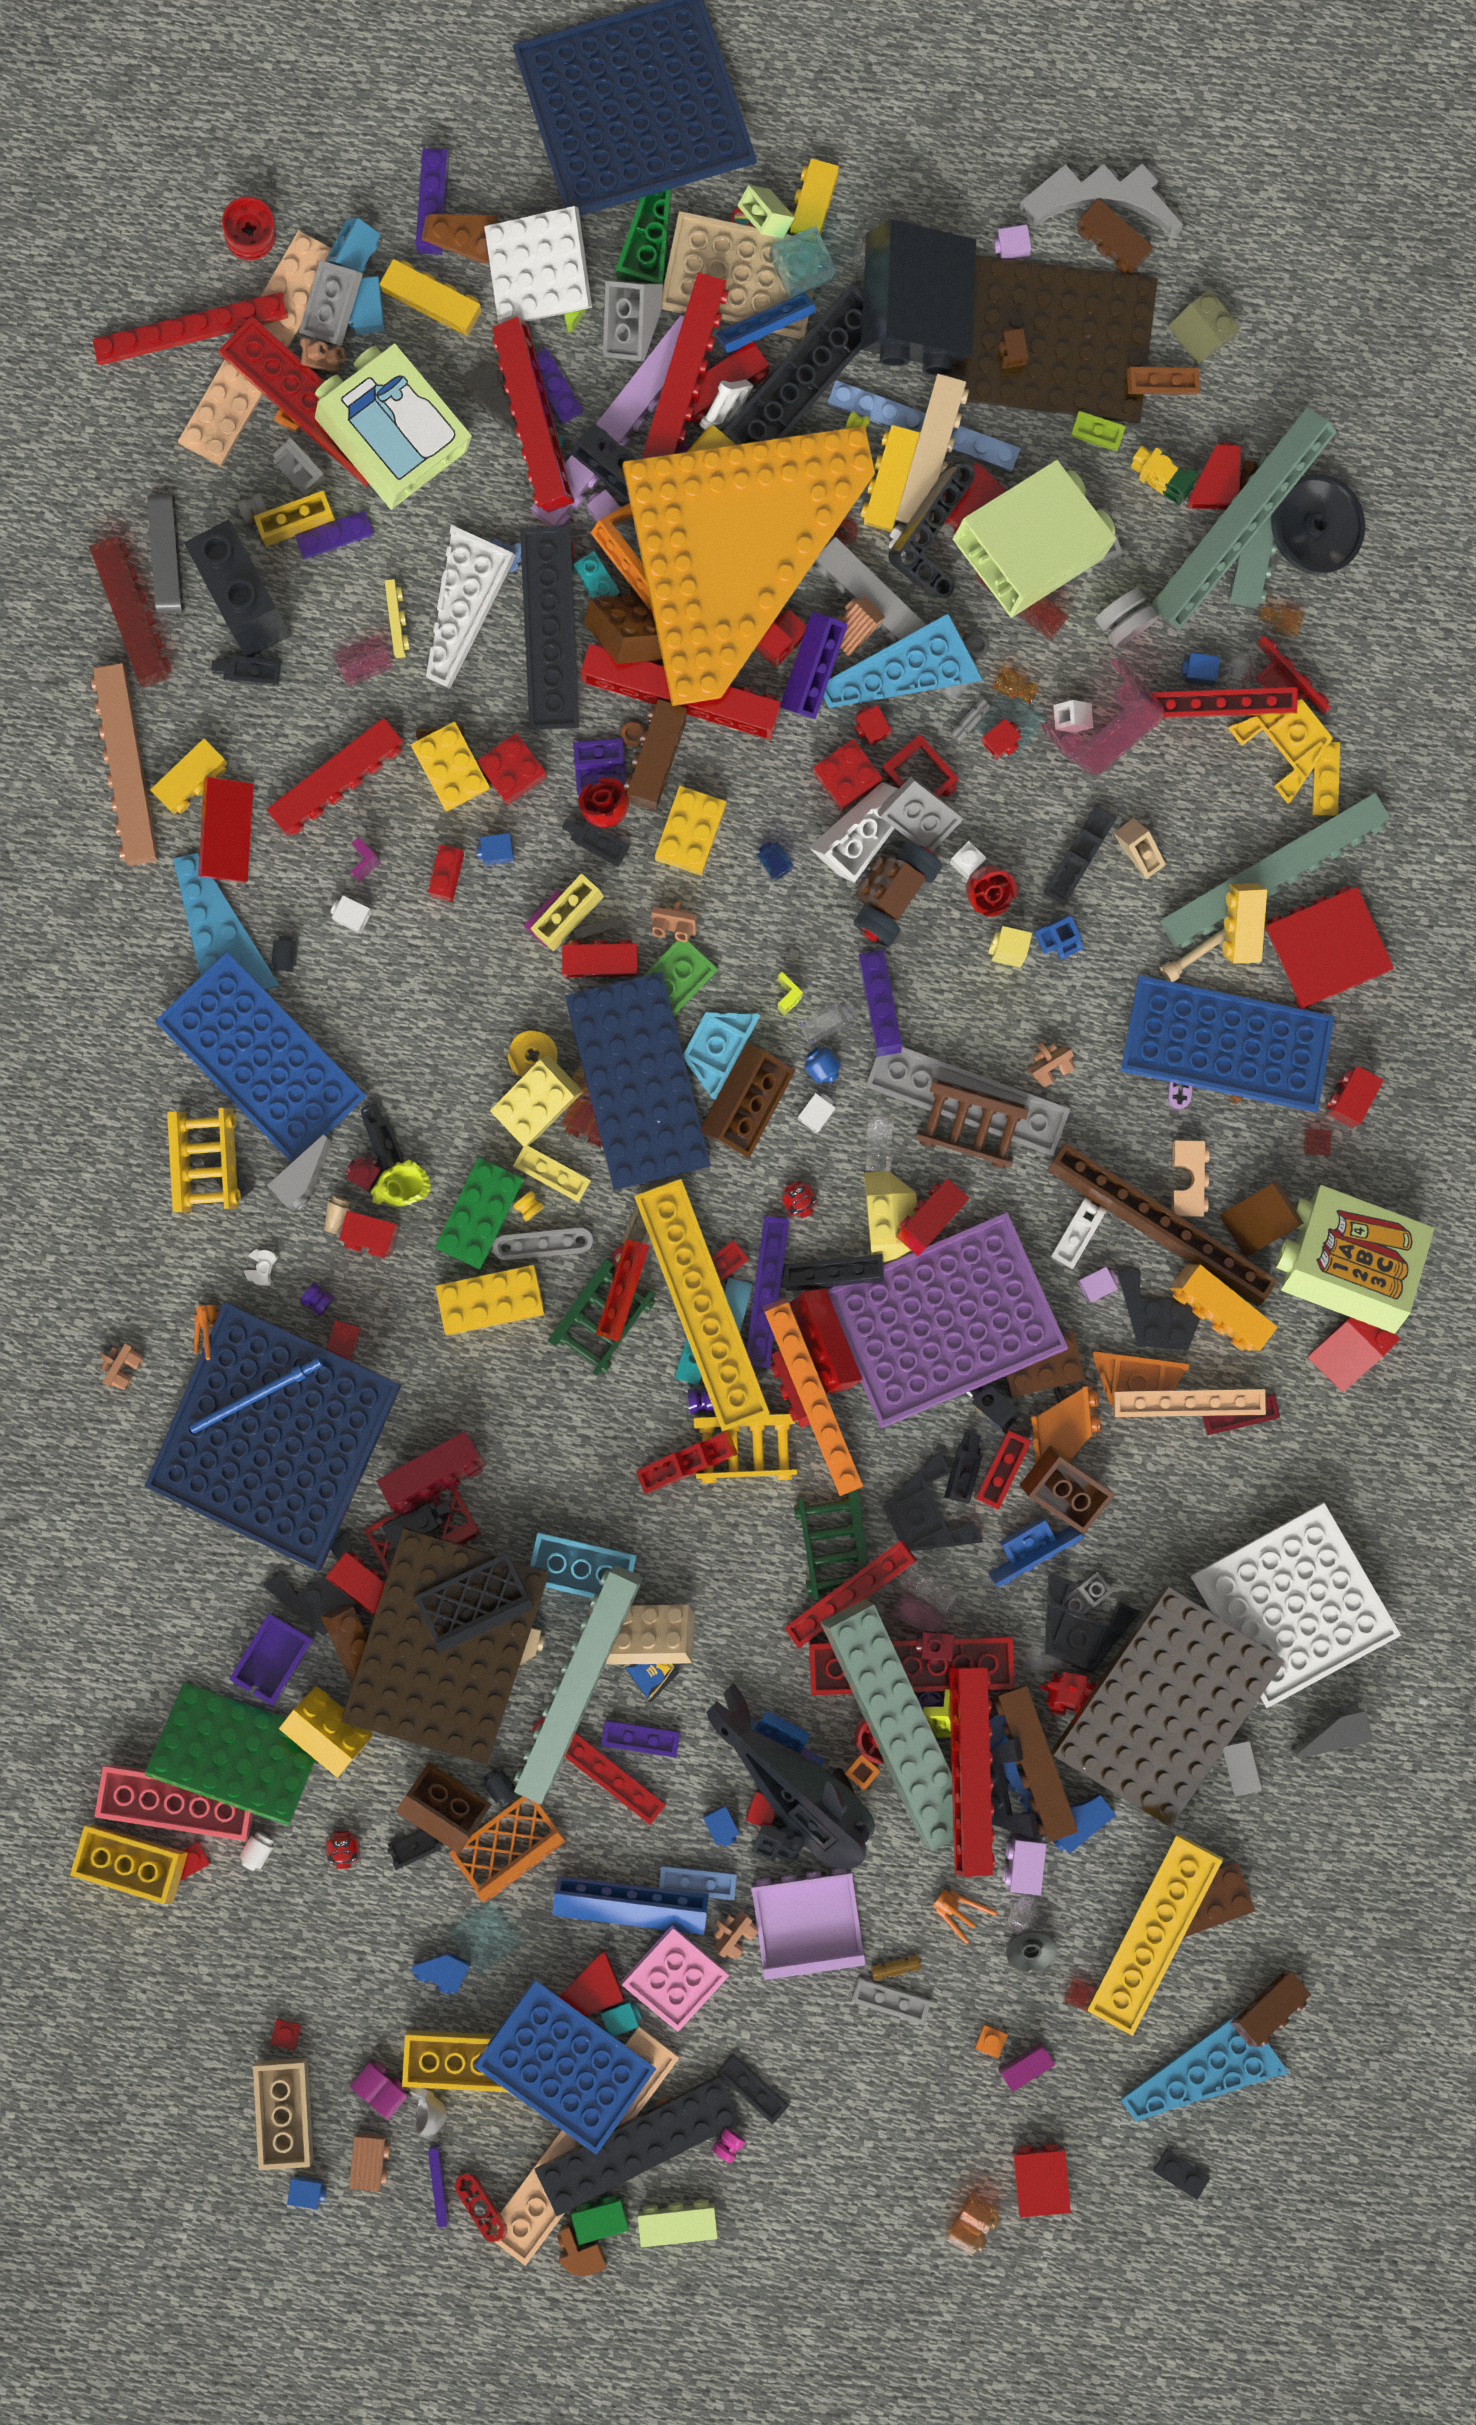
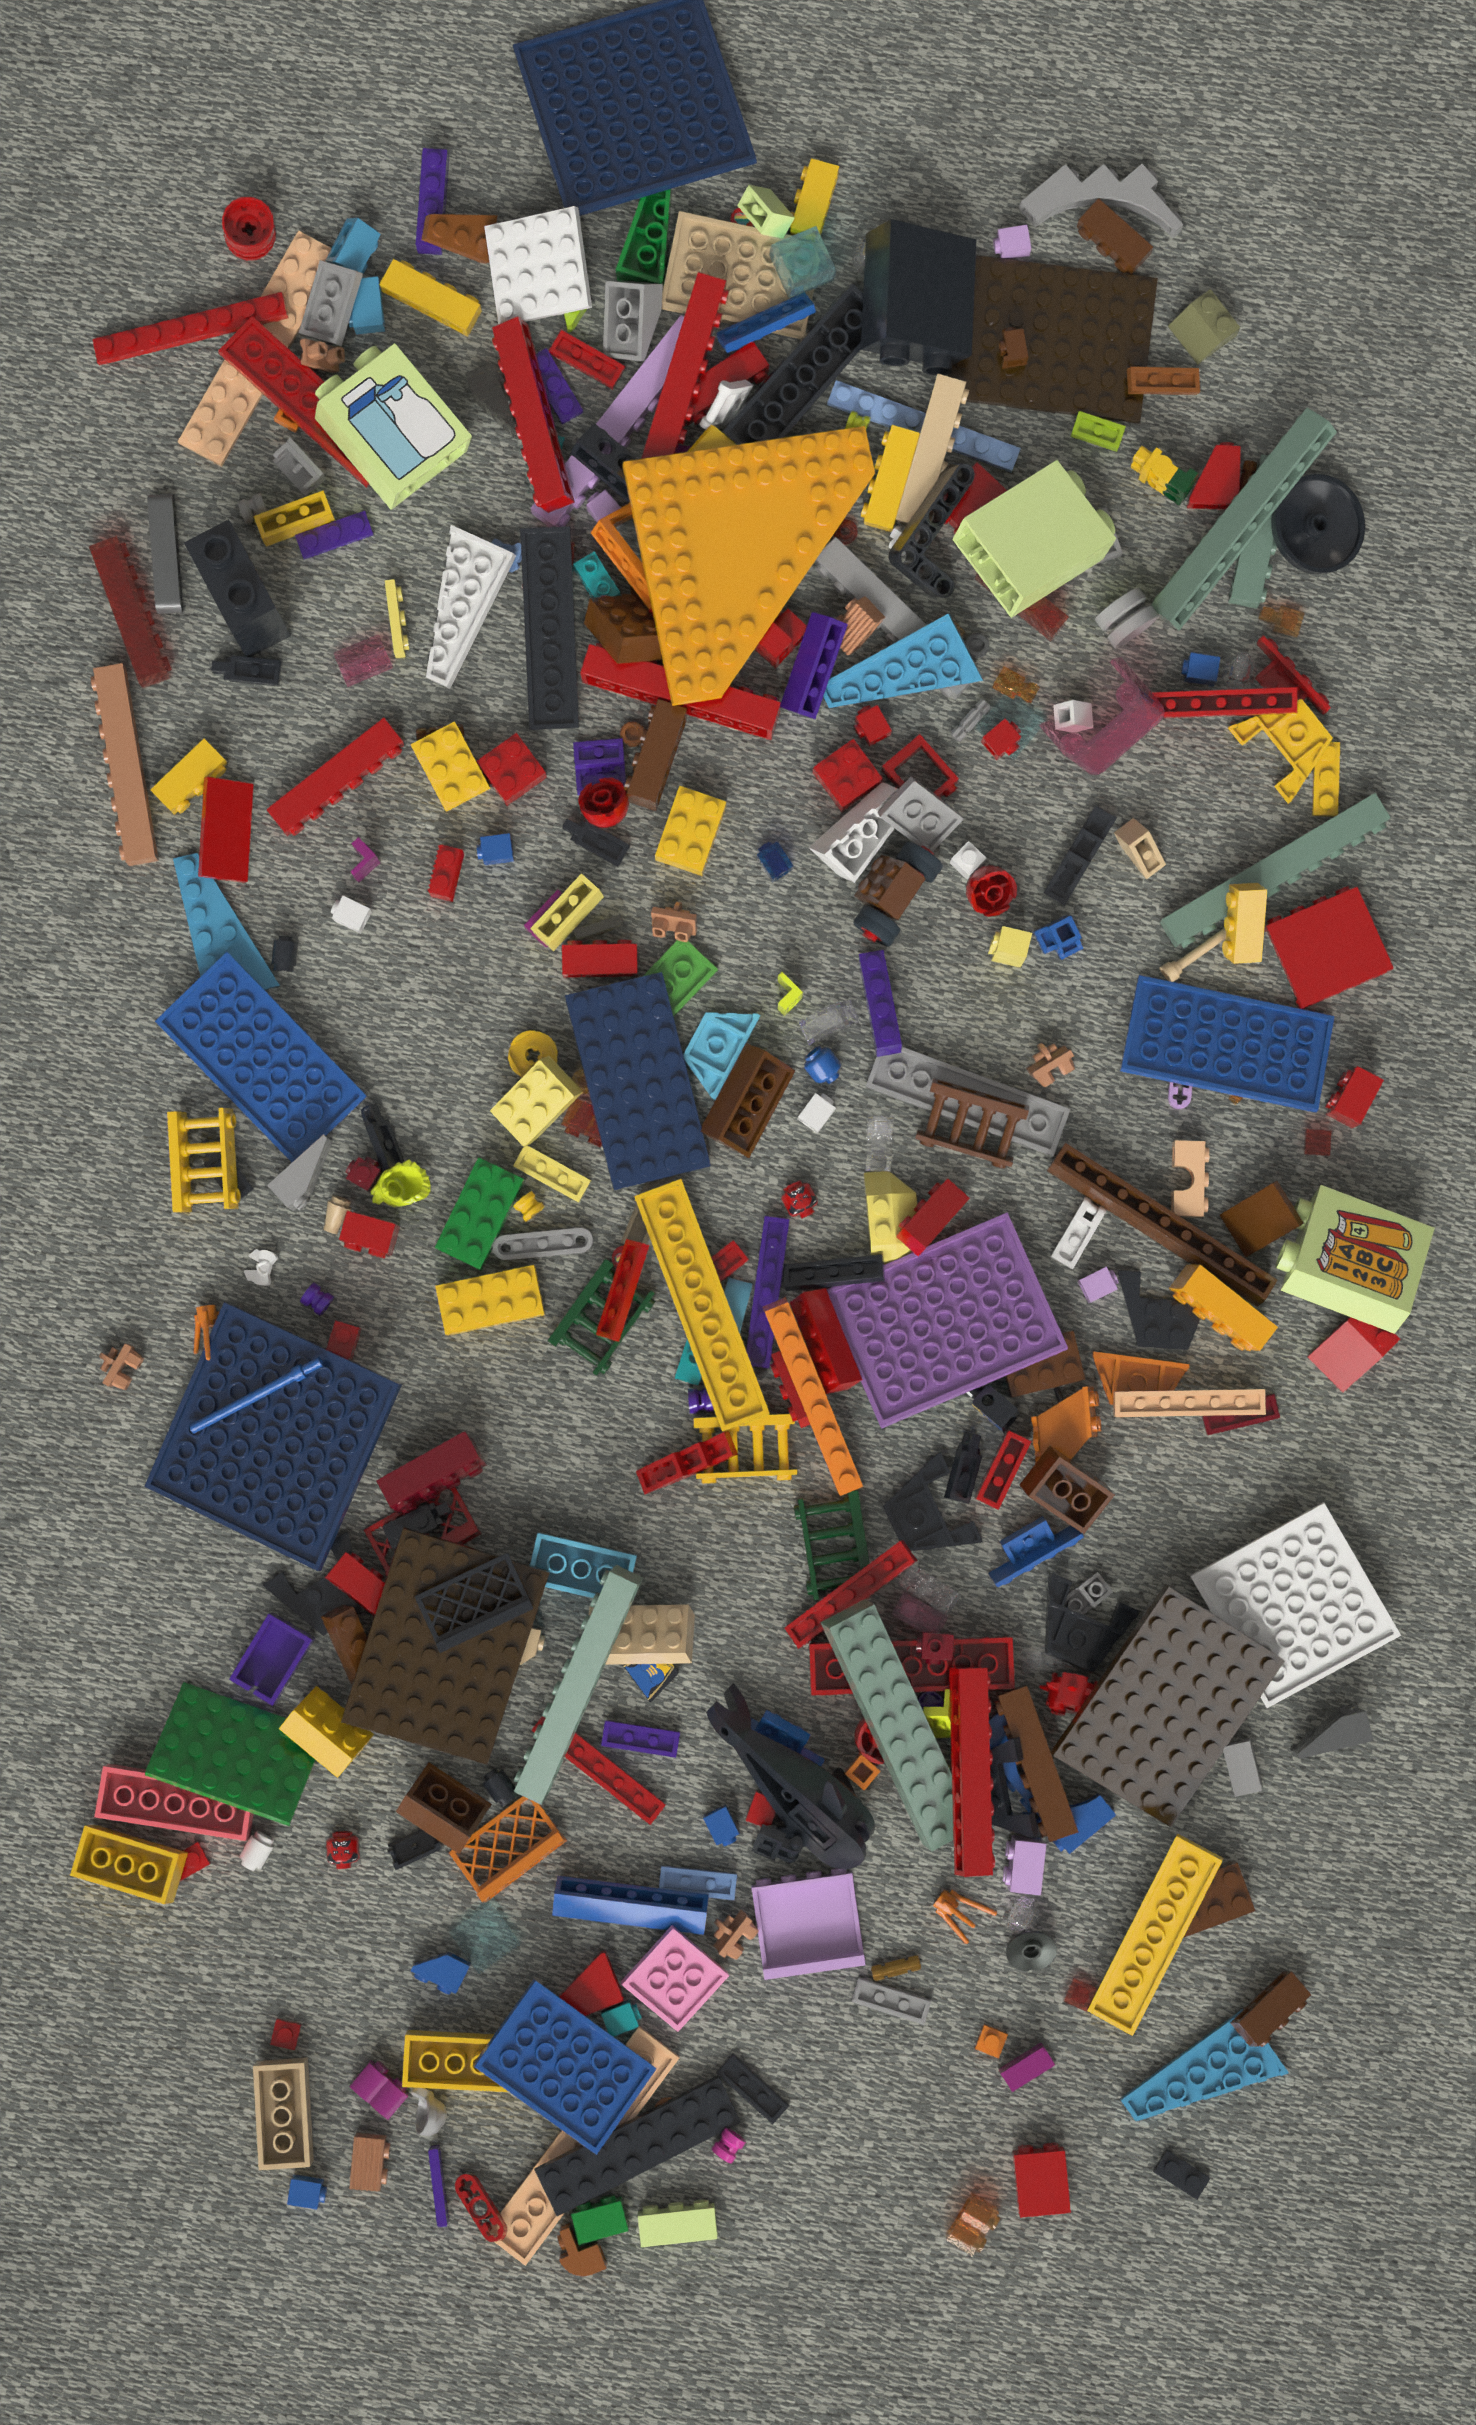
(587, 359): none -> red plate

